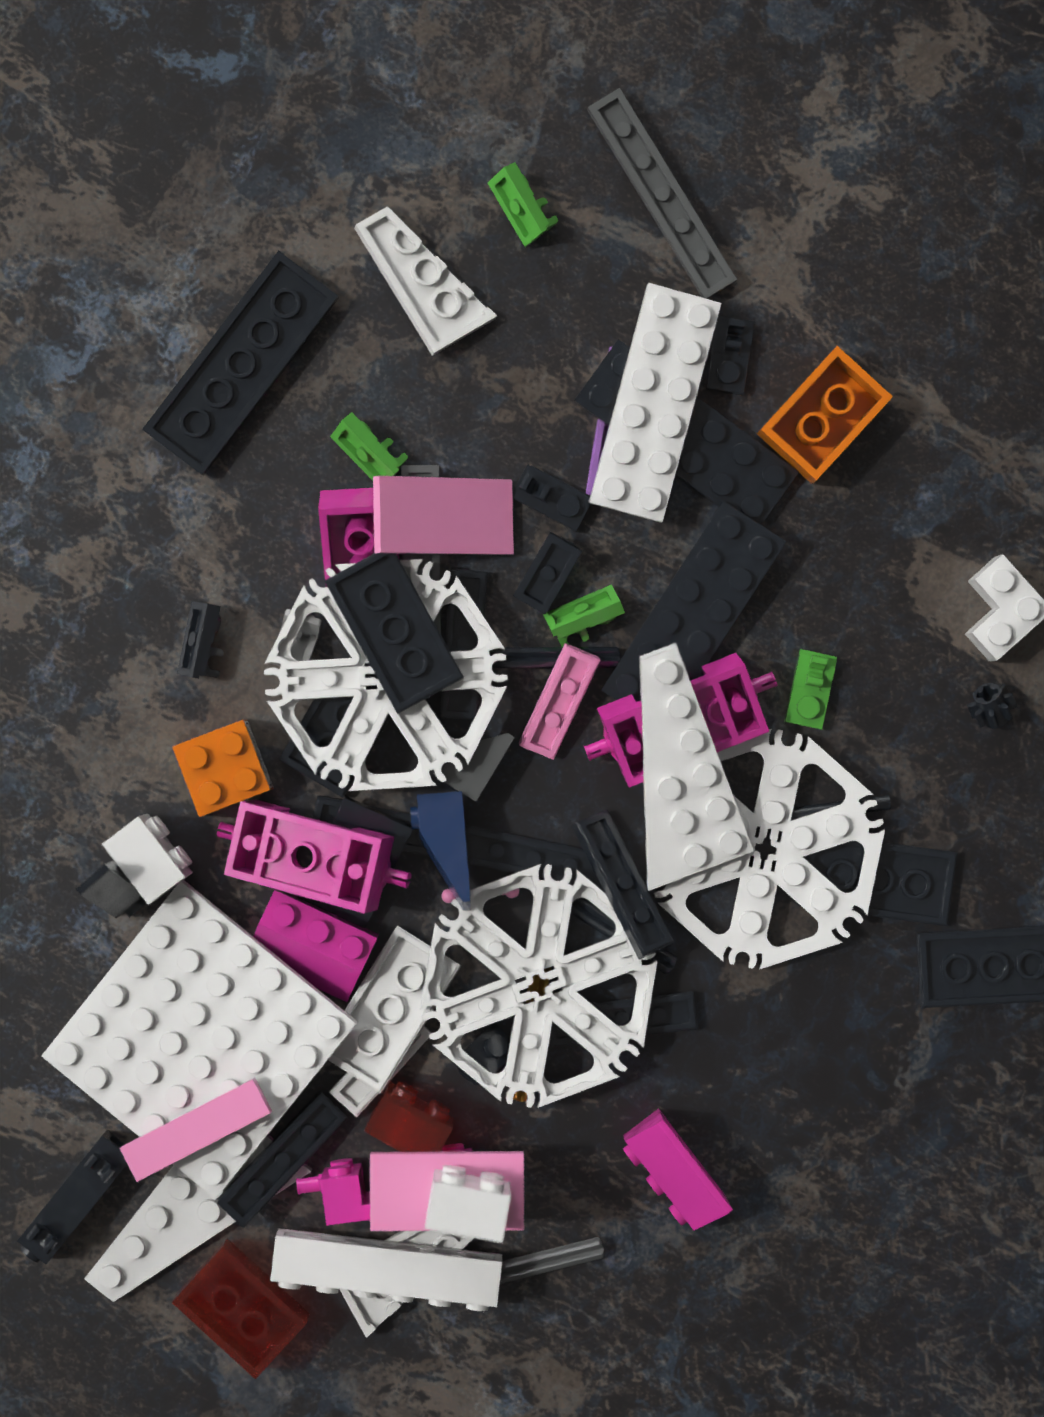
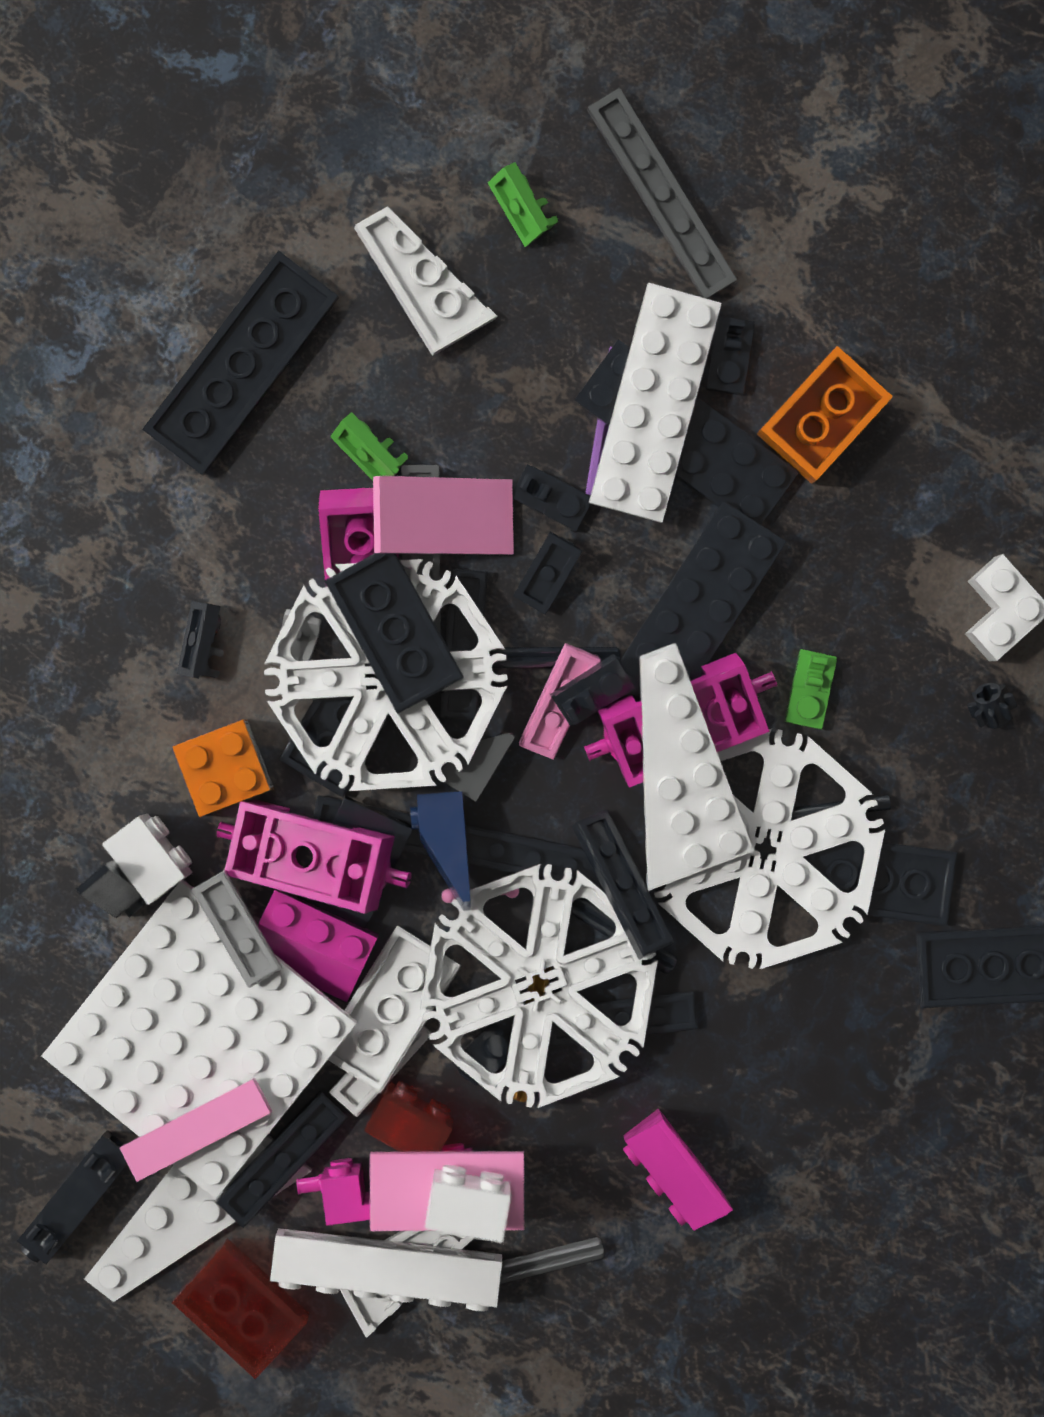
(236, 929): none -> light grey tile
(590, 610): bright green plate -> none
(592, 690): none -> black plate

